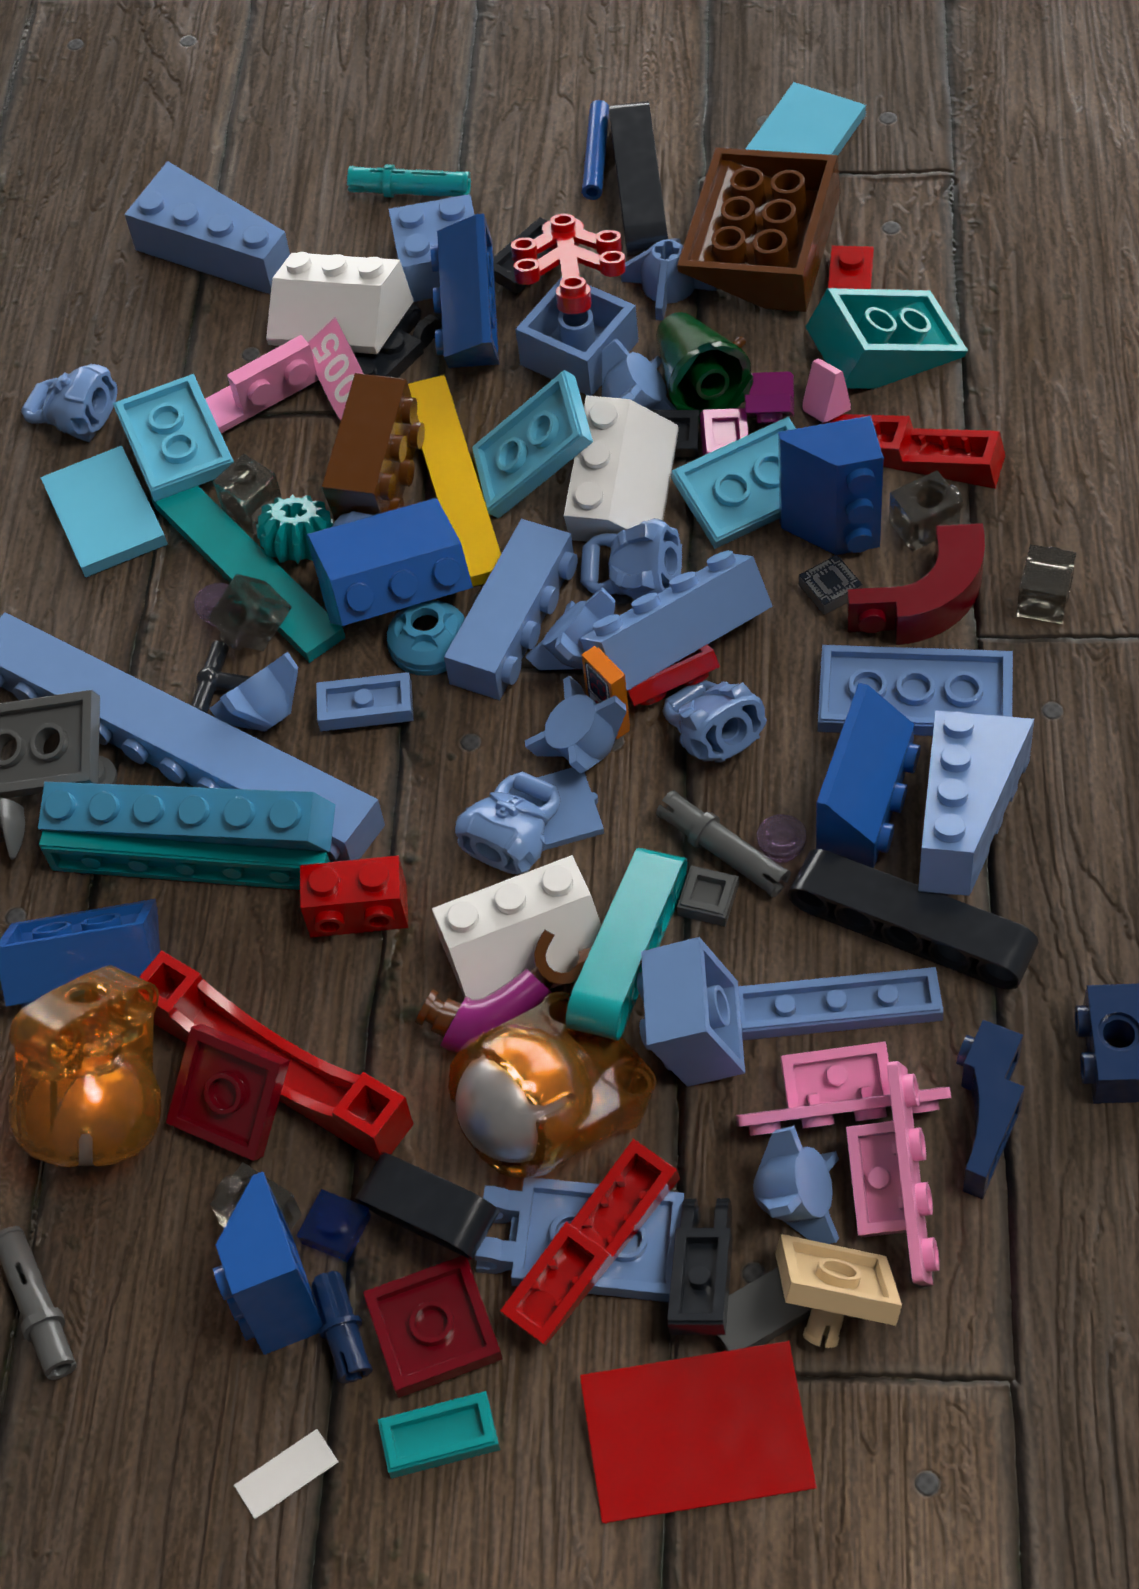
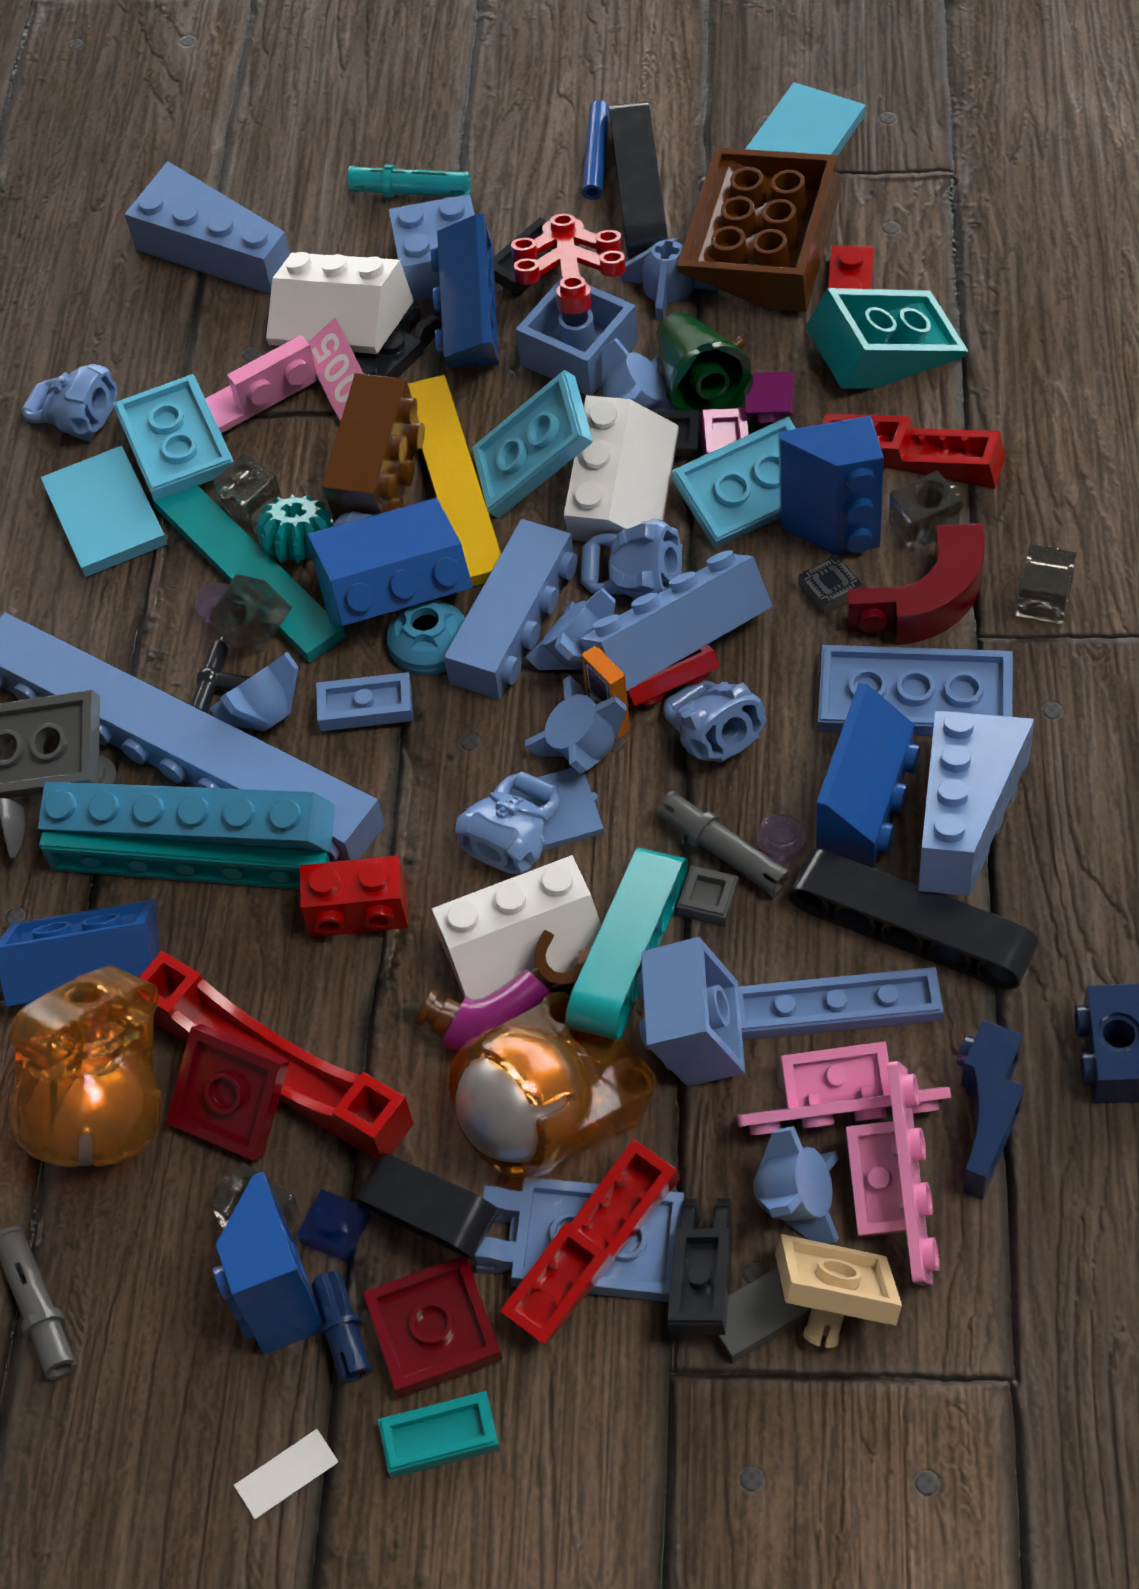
(697, 1432): red sticker -> none
(825, 392): bright pink slope -> none

